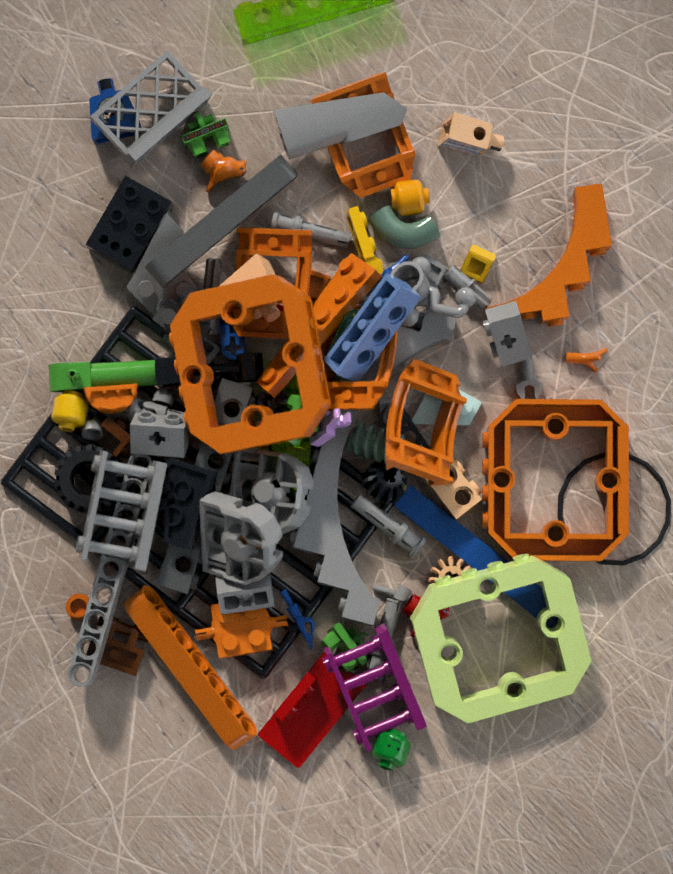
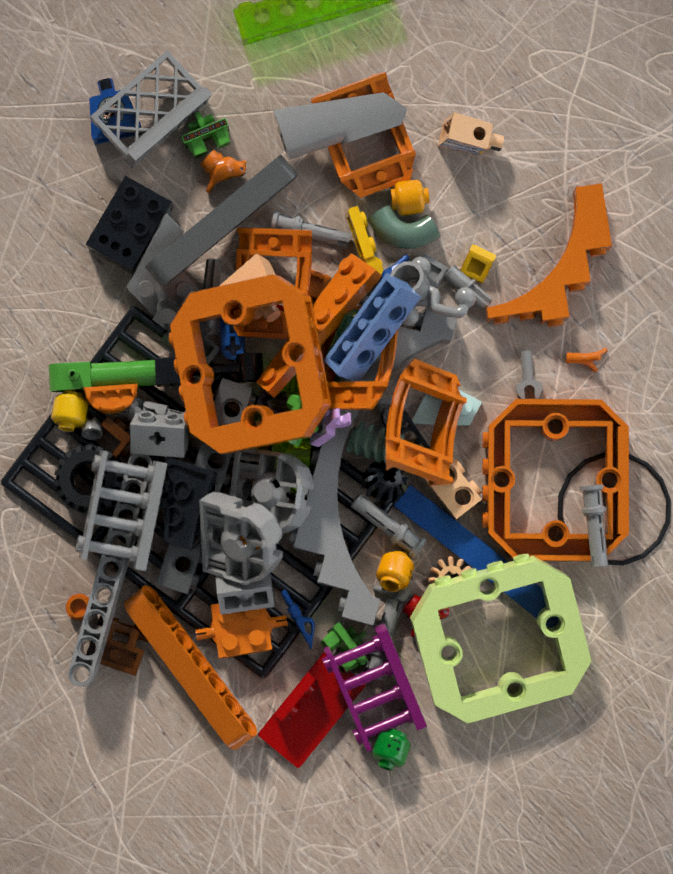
(164, 396): light grey hinge -> none
(395, 571): none -> light orange head
(508, 334): light grey brick -> none
(594, 512): none -> light grey pin

